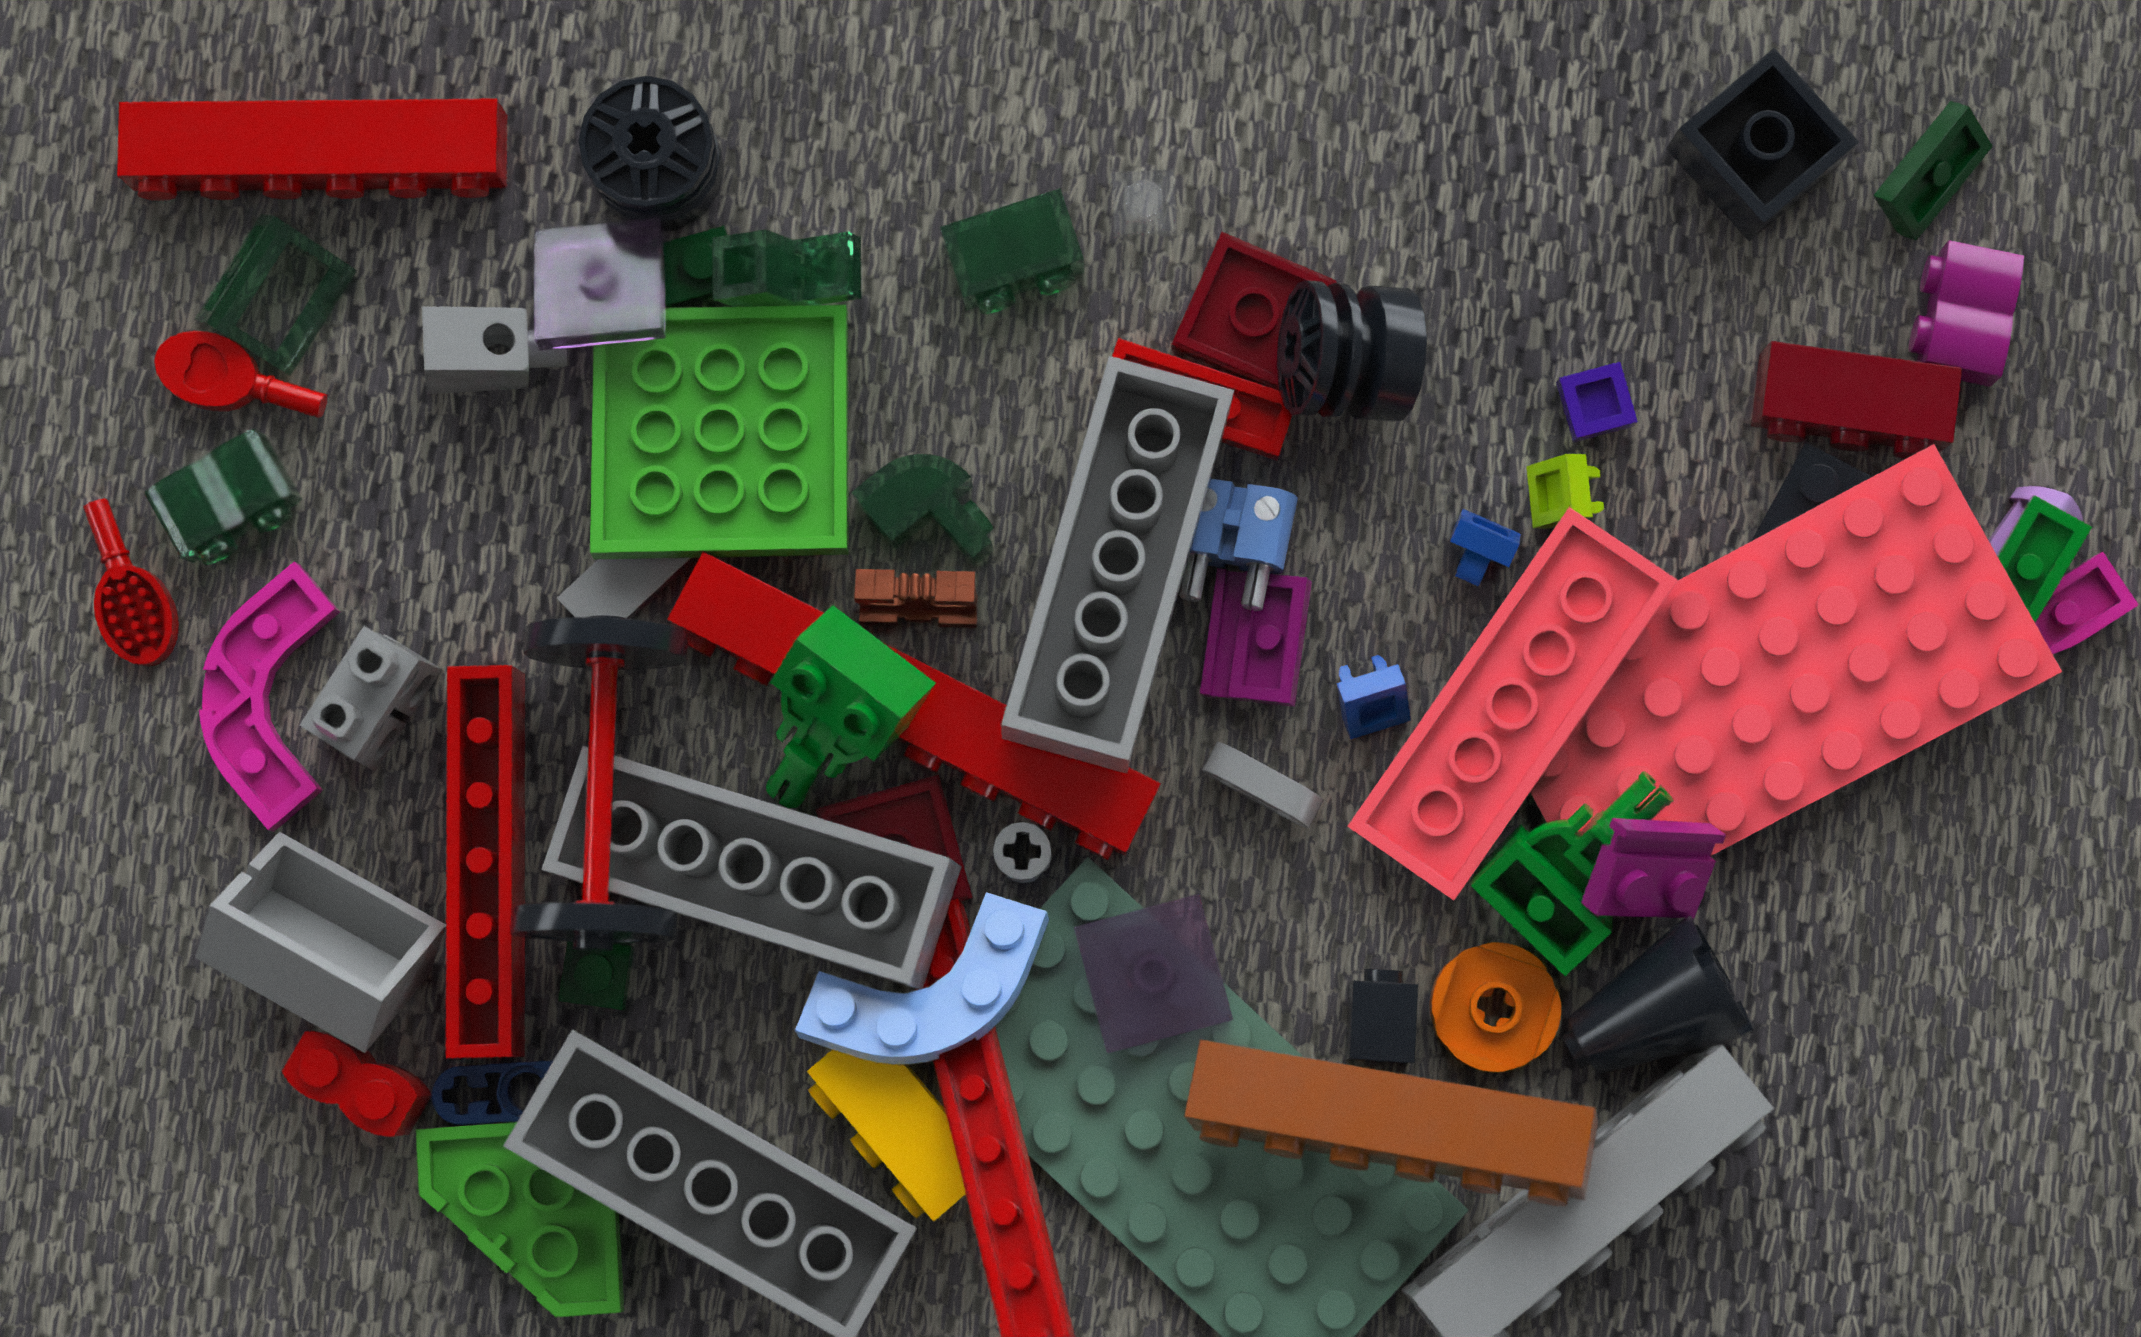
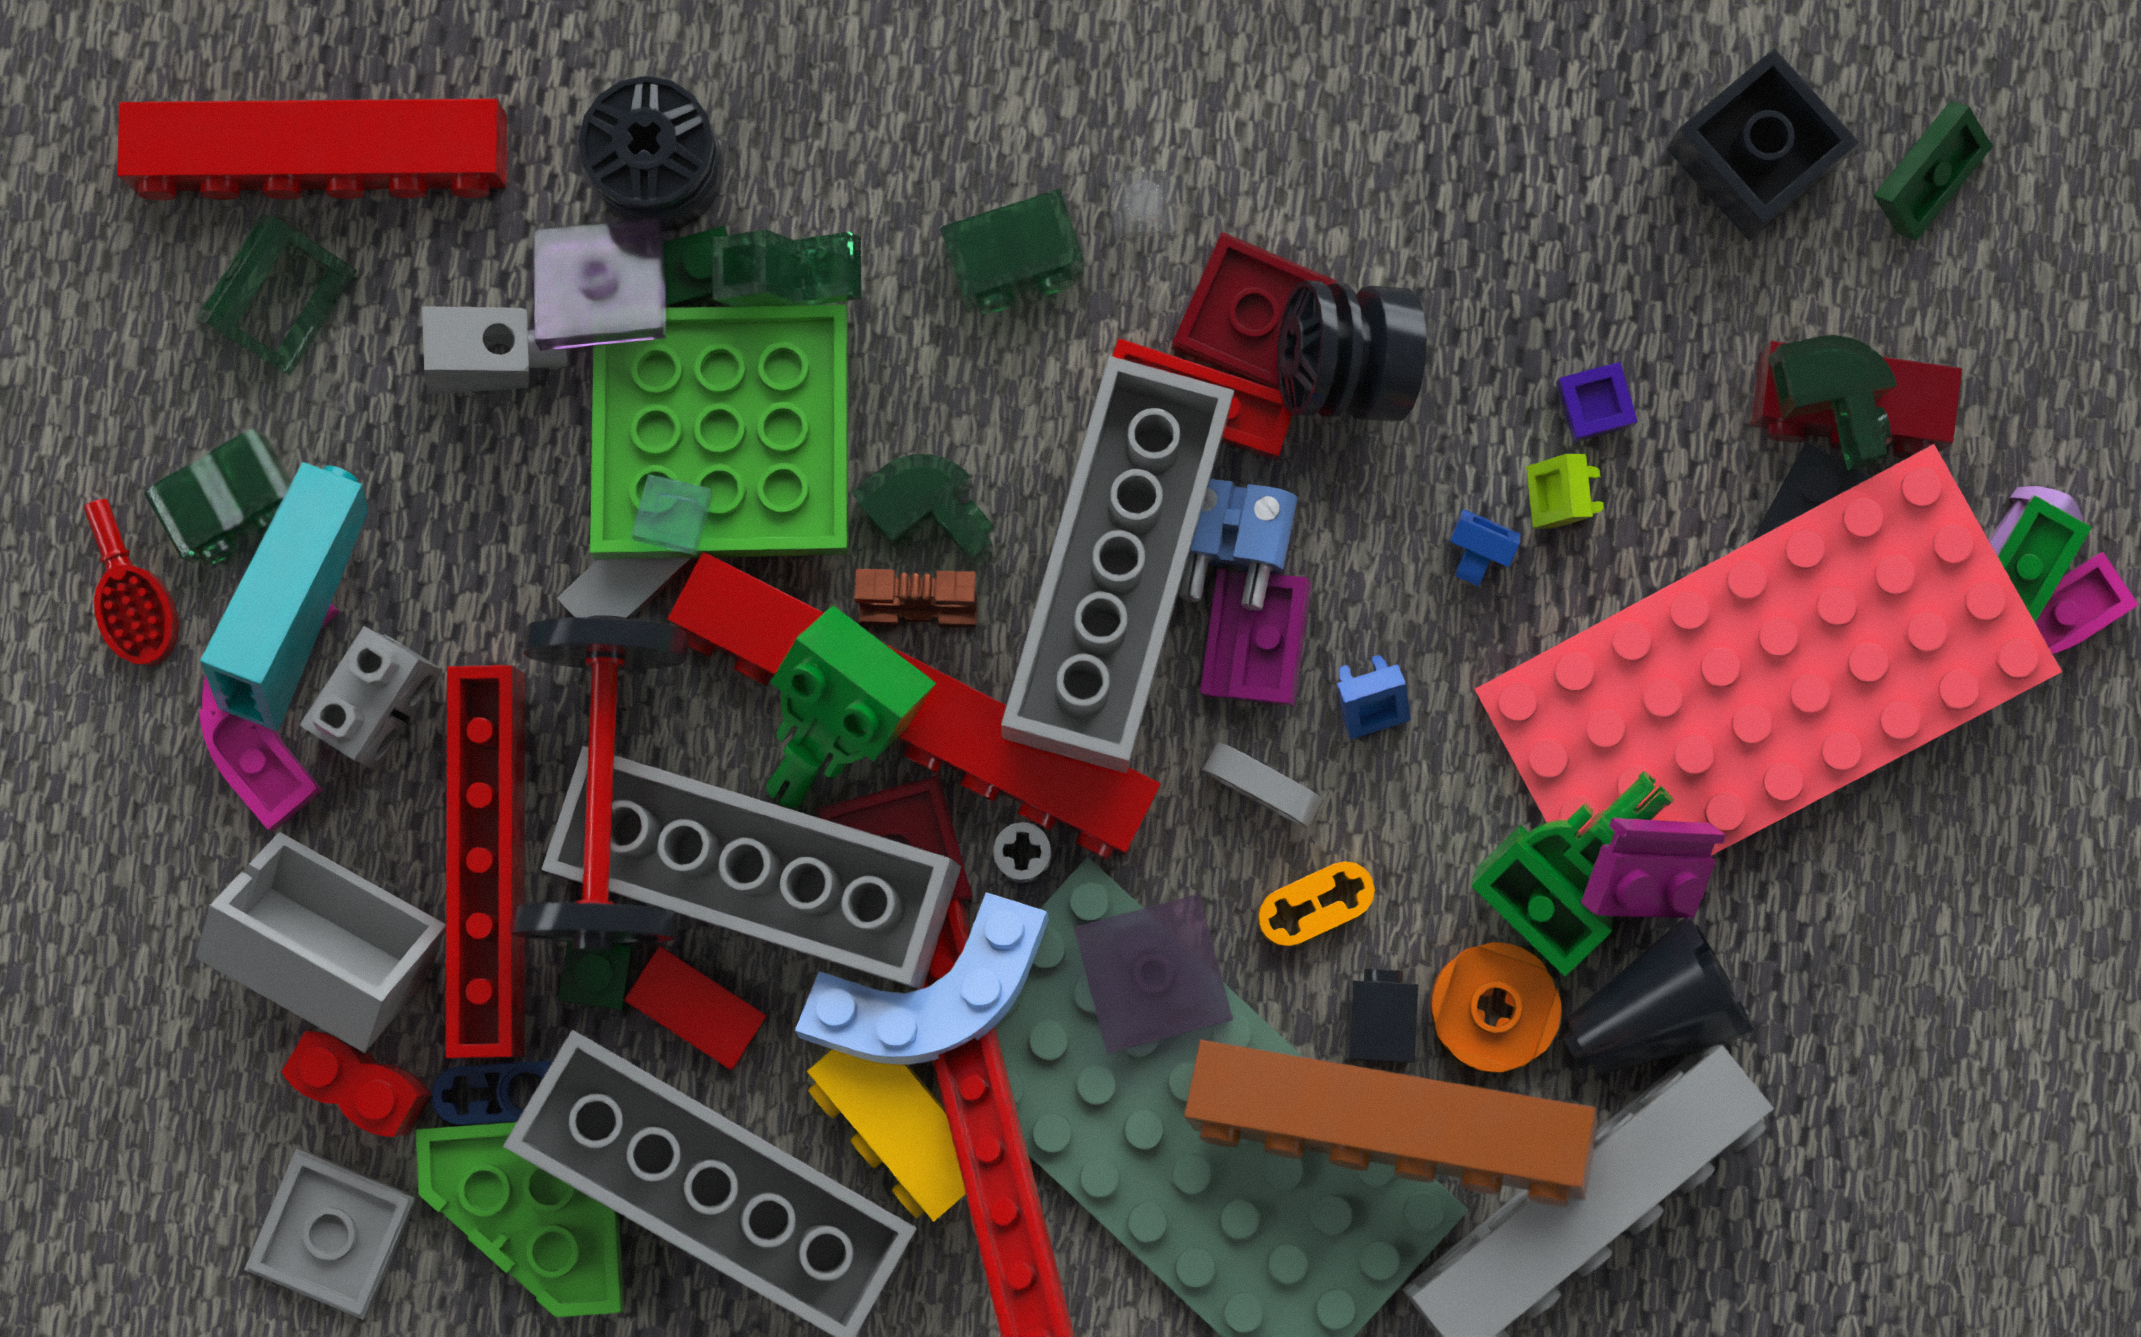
(224, 377): red piece -> none
(285, 596): none -> slope
(331, 1233): none -> light grey tile
(672, 514): none -> clear light blue tile
(696, 1008): none -> red tile
(1308, 890): none -> light orange beam
(1512, 703): coral plate -> none
(1837, 376): none -> clear green brick
(1968, 310): magenta brick -> none

